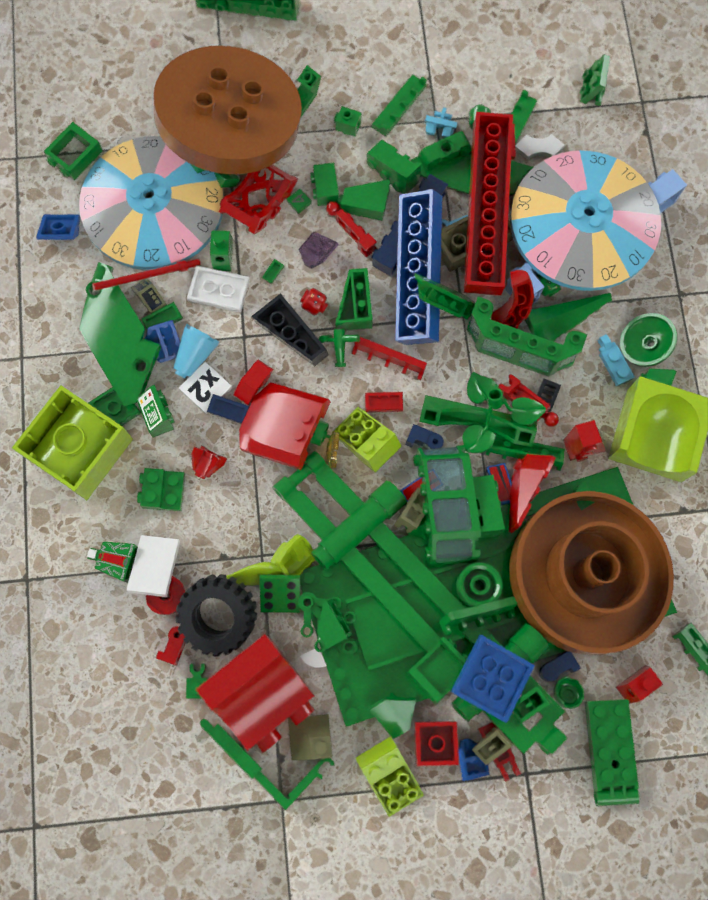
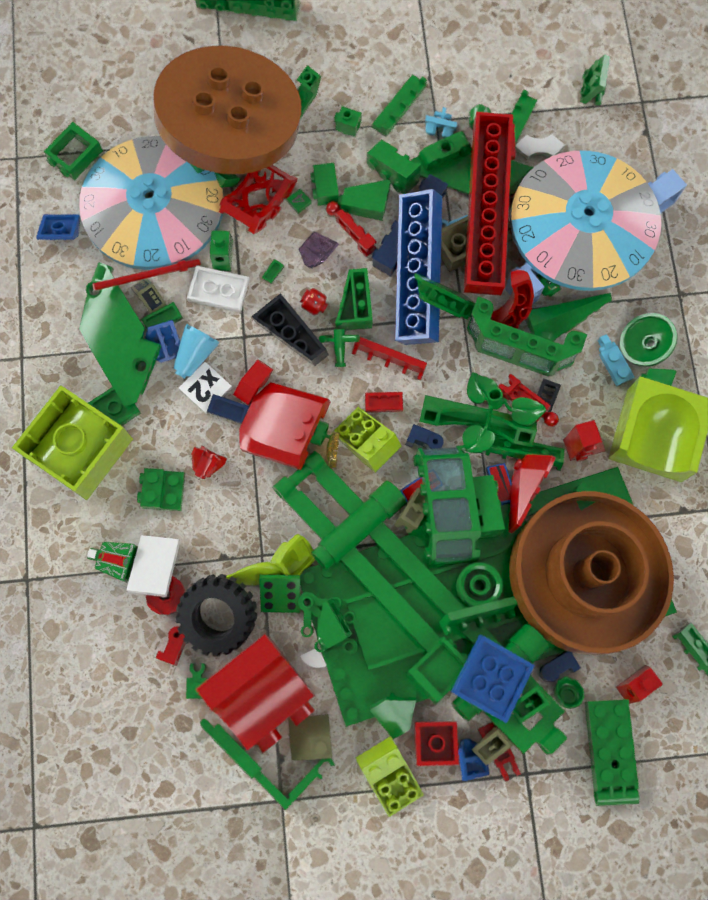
(154, 411): slope -> none

